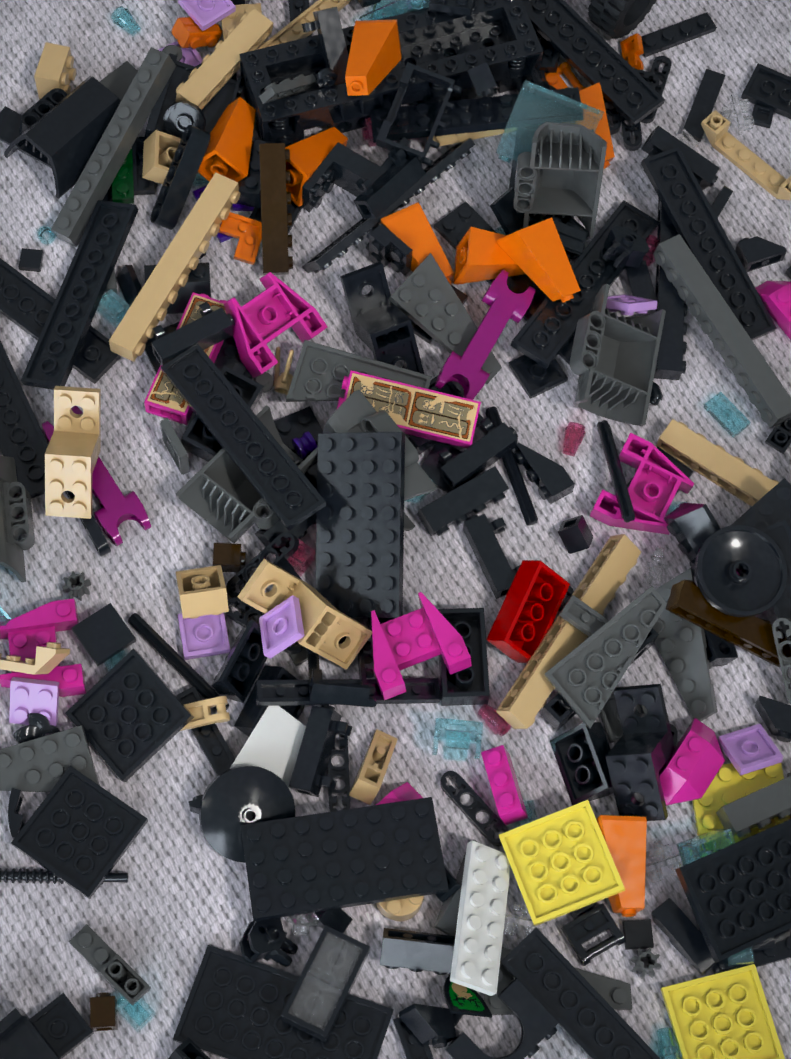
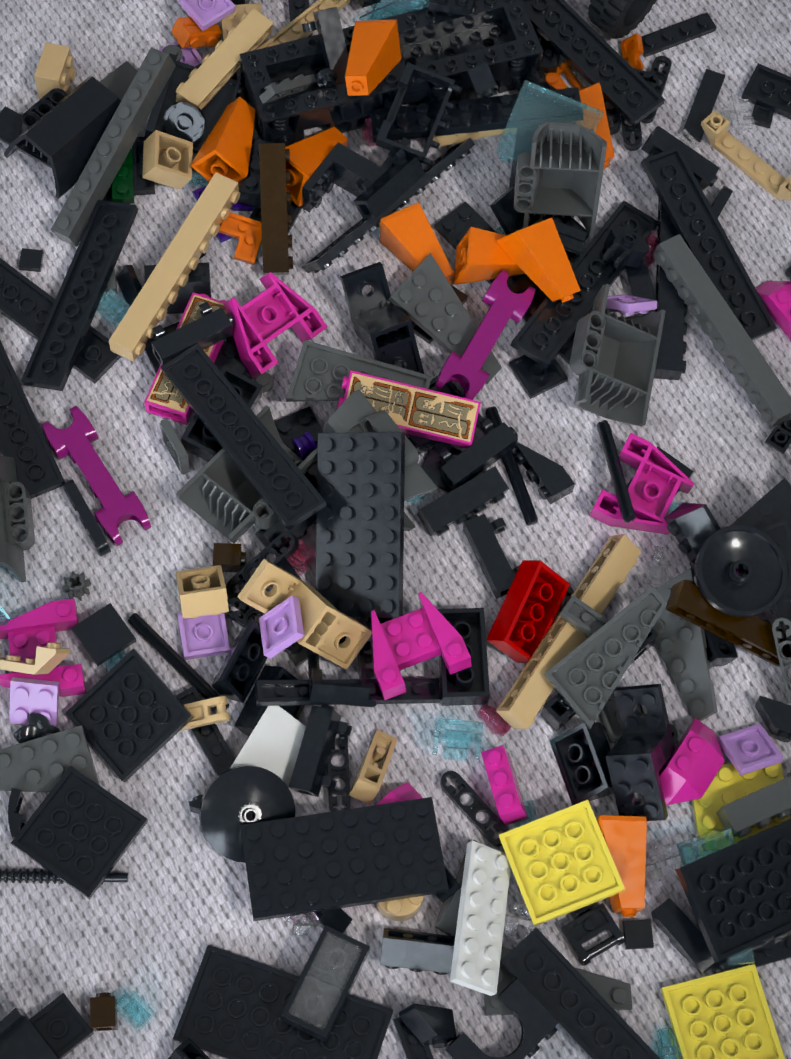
(41, 237): clear light blue hinge -> none
(72, 452): tan bracket -> none
(109, 965): dark grey slope -> none
(125, 20): clear light blue cone -> none
(180, 177): black beam -> none
(266, 941): black hinge -> none
(283, 382): tan plant -> none
(388, 248): black plate -> none
(464, 1001): shield -> none
(573, 437): clear pink cone -> none
(575, 534): black panel -> none
(639, 965): dark grey gear -> none
(656, 394): black arm -> none
(714, 463): tan brick -> none
(726, 414): clear light blue plate -> none
(758, 253): black slope -> none

